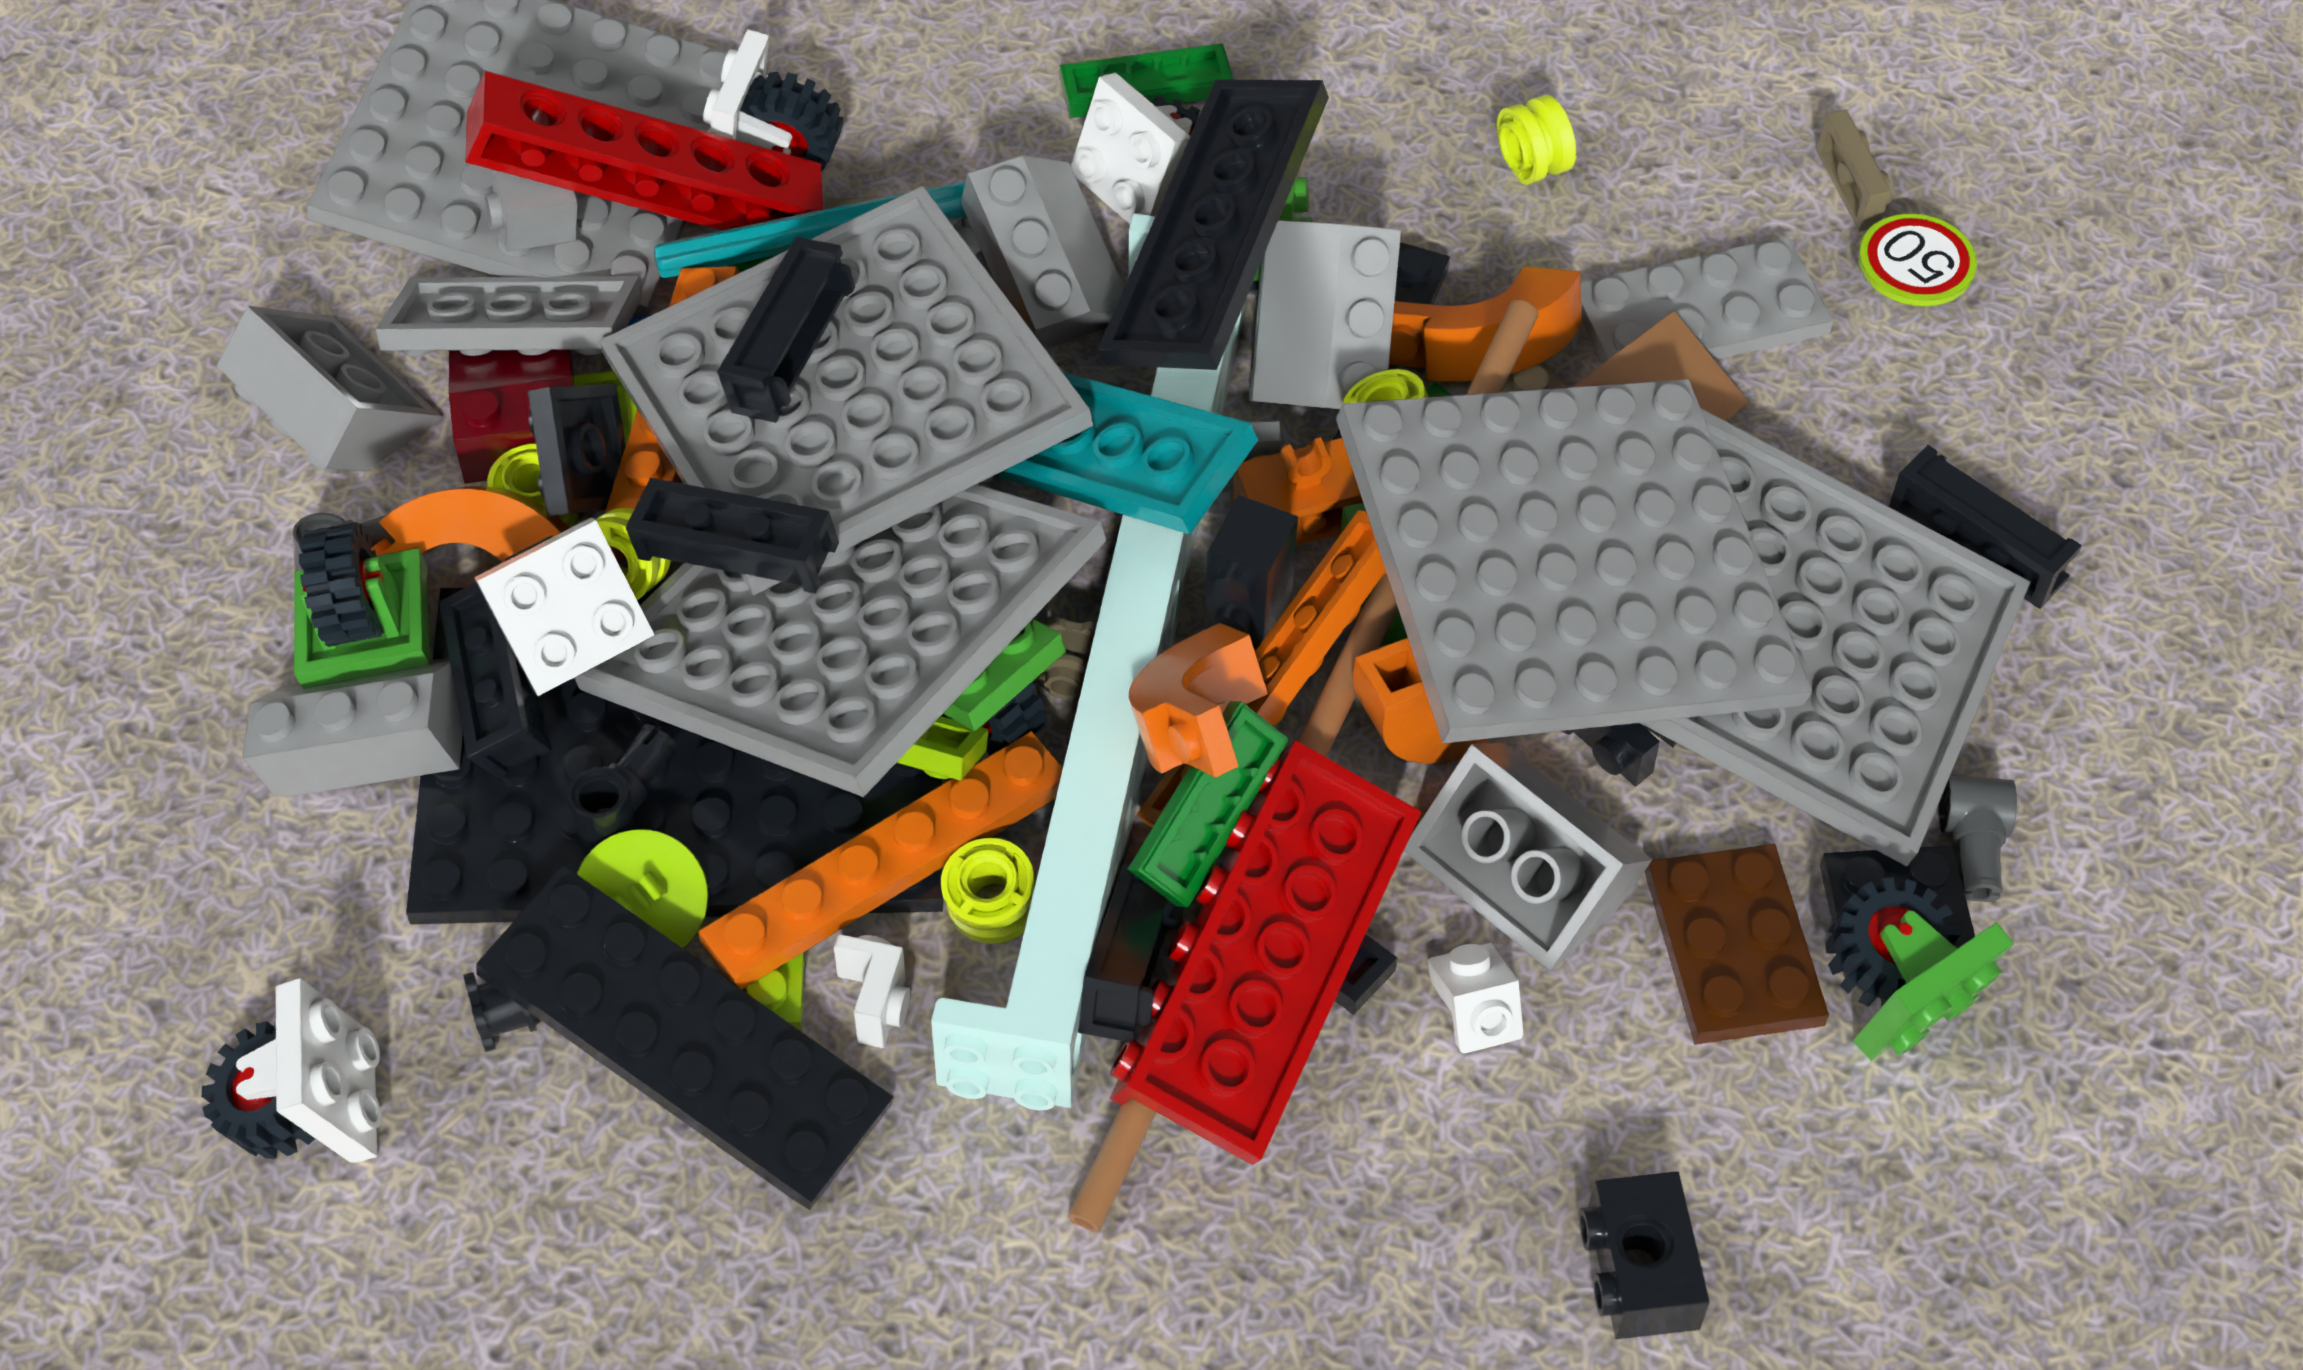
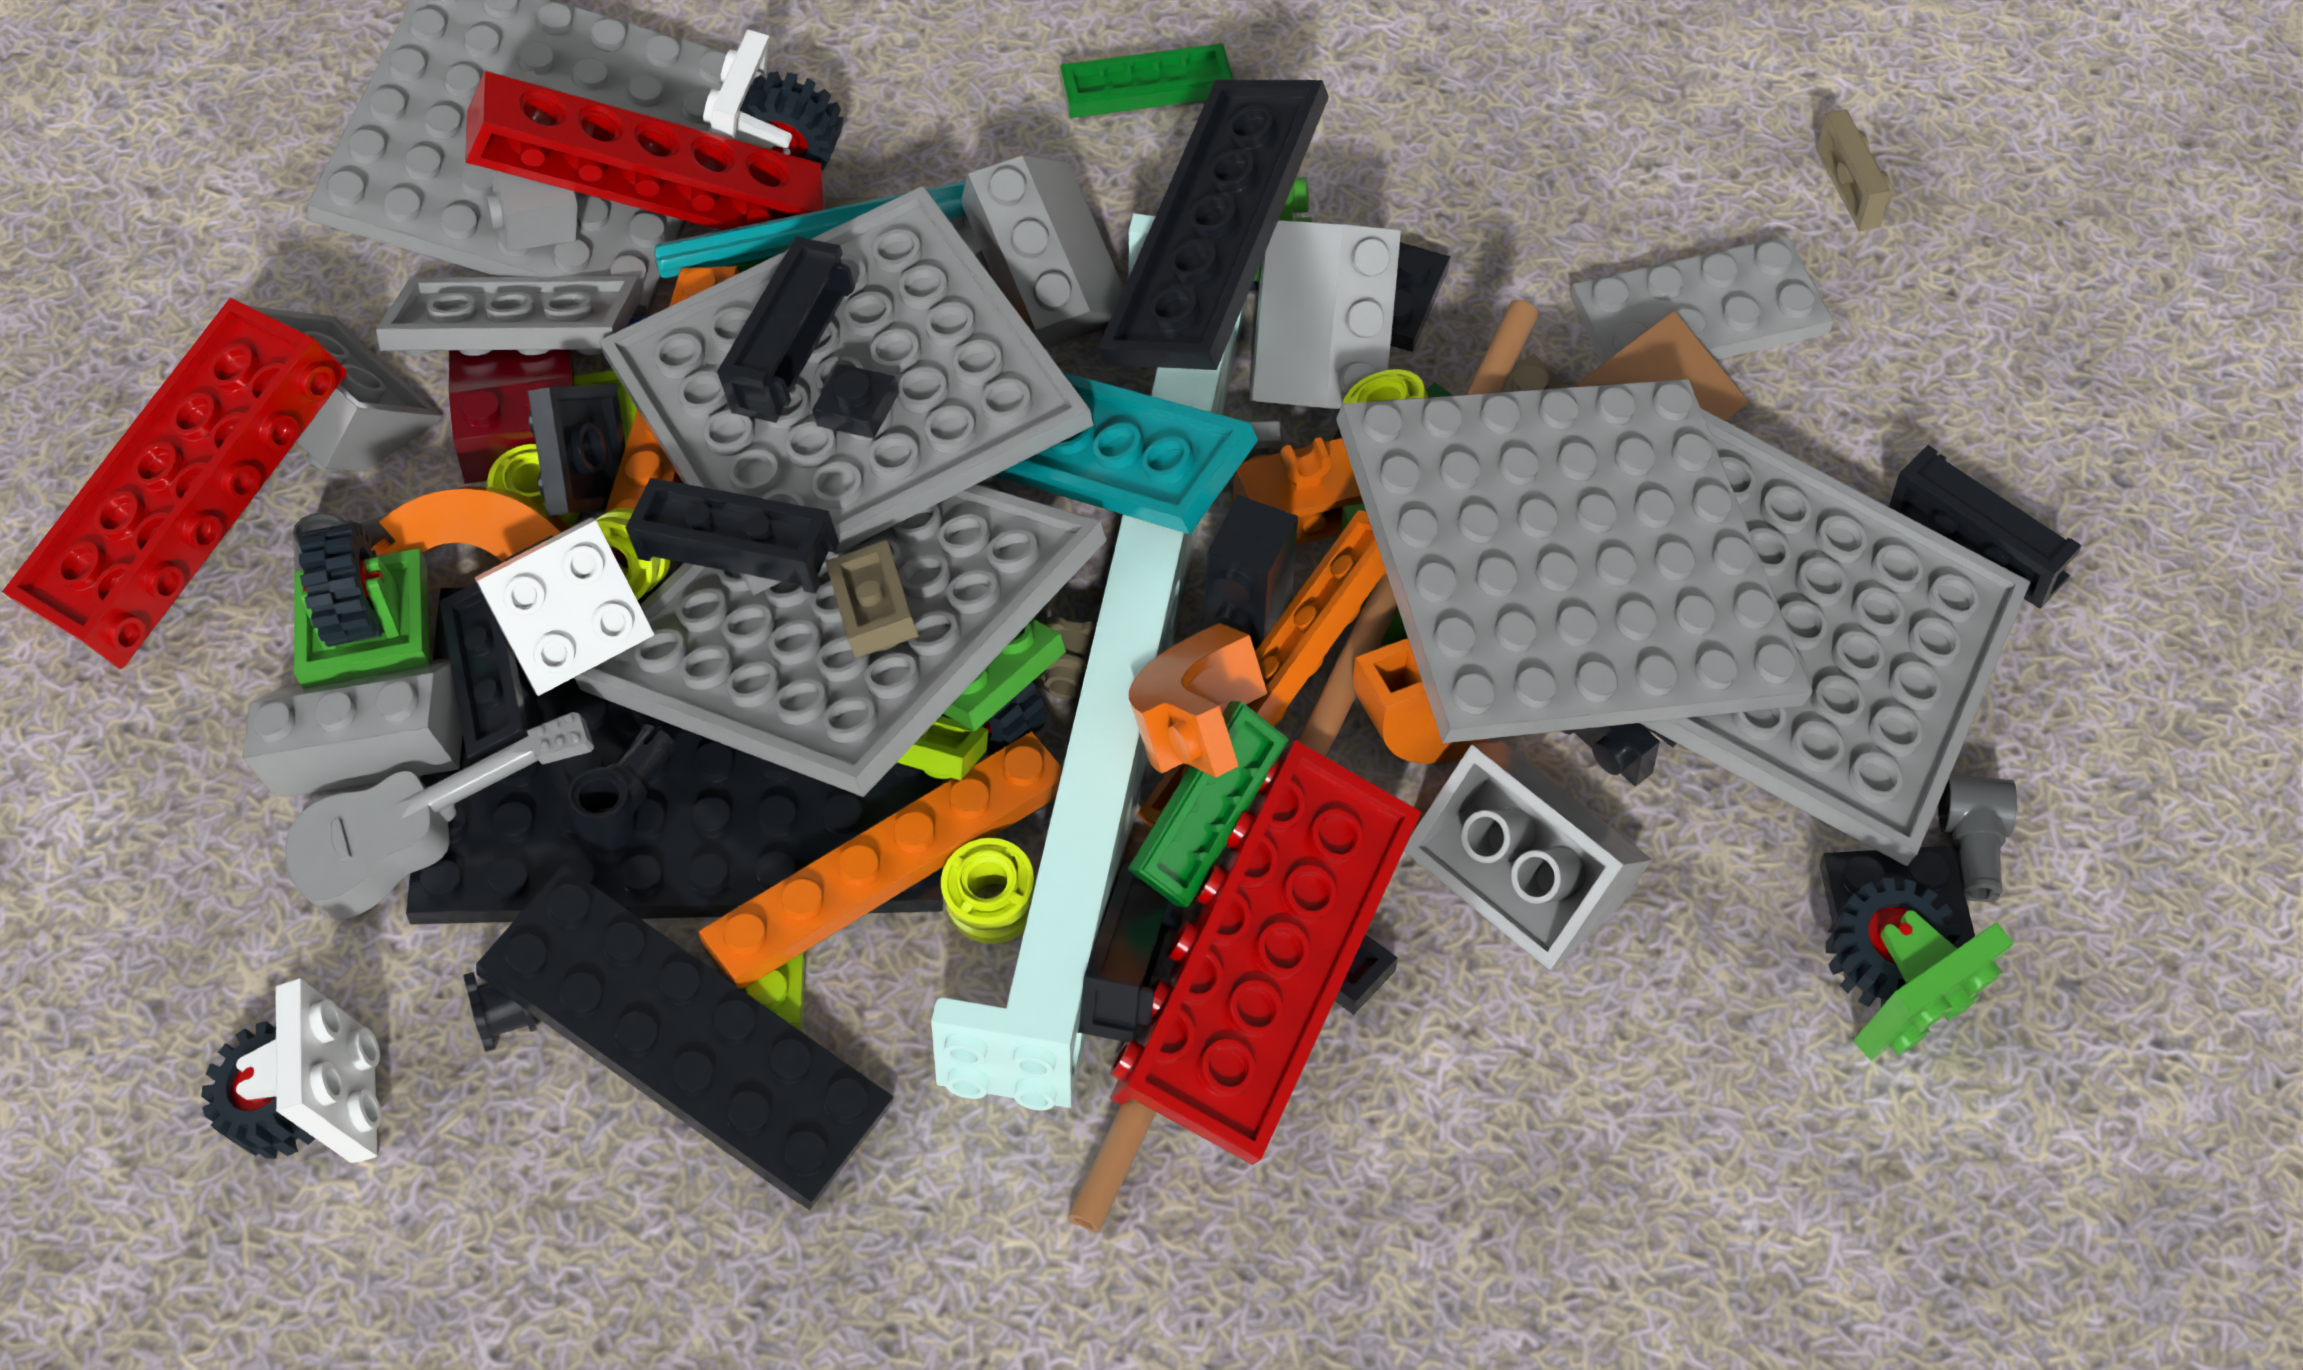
(176, 481): none -> red bracket
(362, 843): none -> light grey piece
(652, 879): lime piece -> none
(855, 401): none -> black plate
(871, 599): none -> dark tan plate
(883, 997): white bracket -> none
(1131, 146): white plate -> none
(1456, 338): orange arch -> none
(1480, 996): white bracket -> none
(1536, 139): neon yellow wheel -> none
(1652, 1217): black brick -> none
(1735, 944): reddish brown plate -> none
(1917, 259): piece -> none

